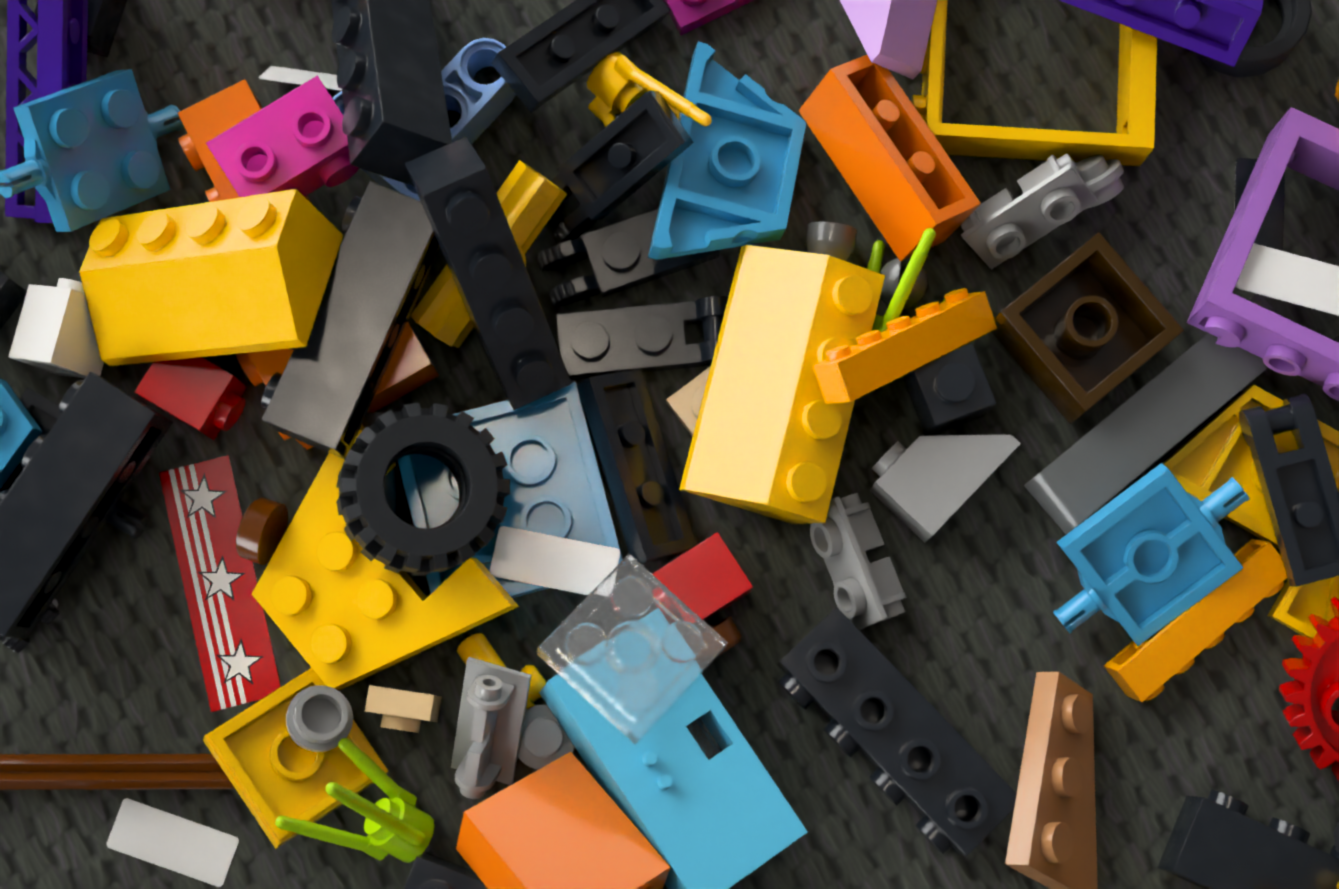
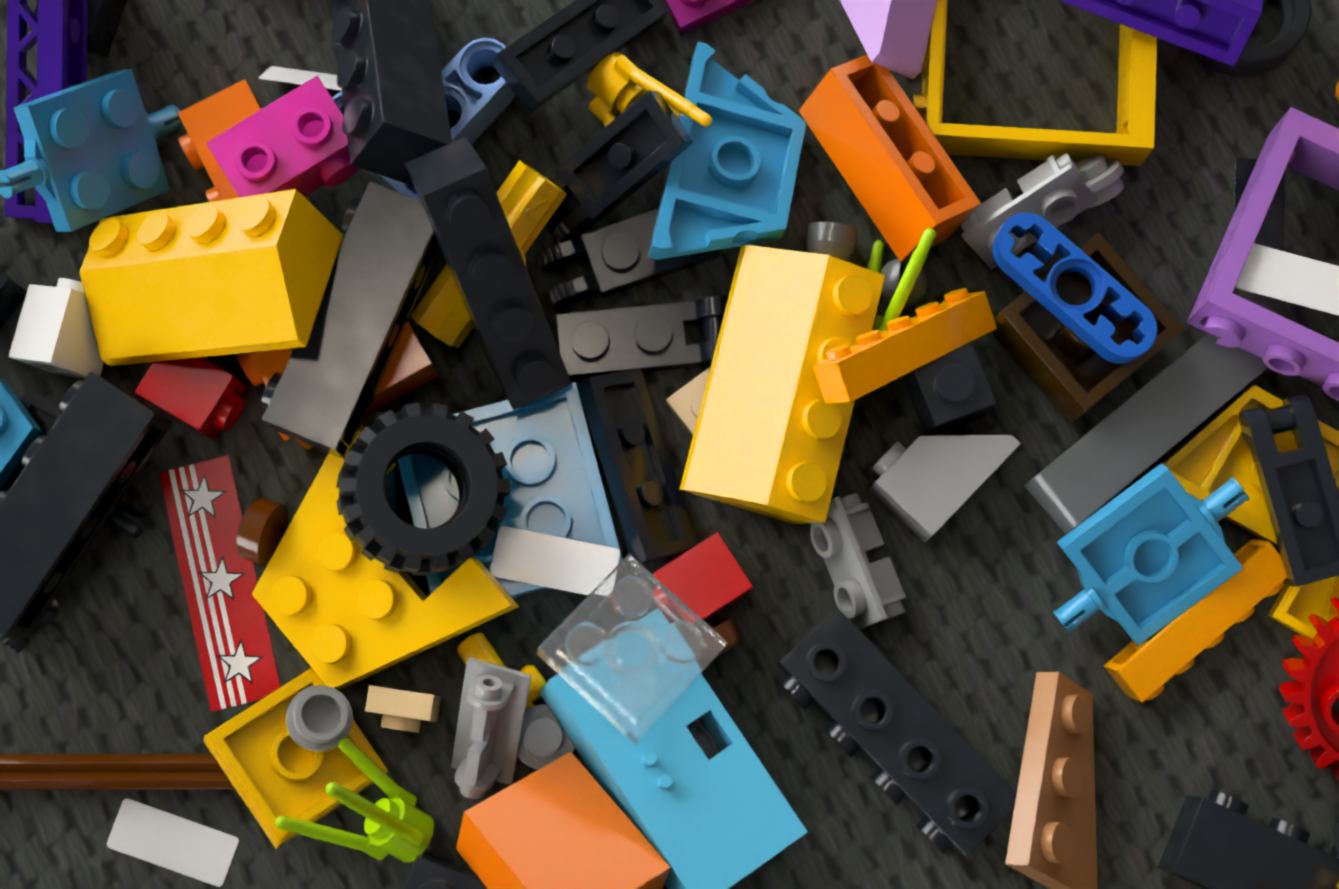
(1102, 284): none -> blue beam

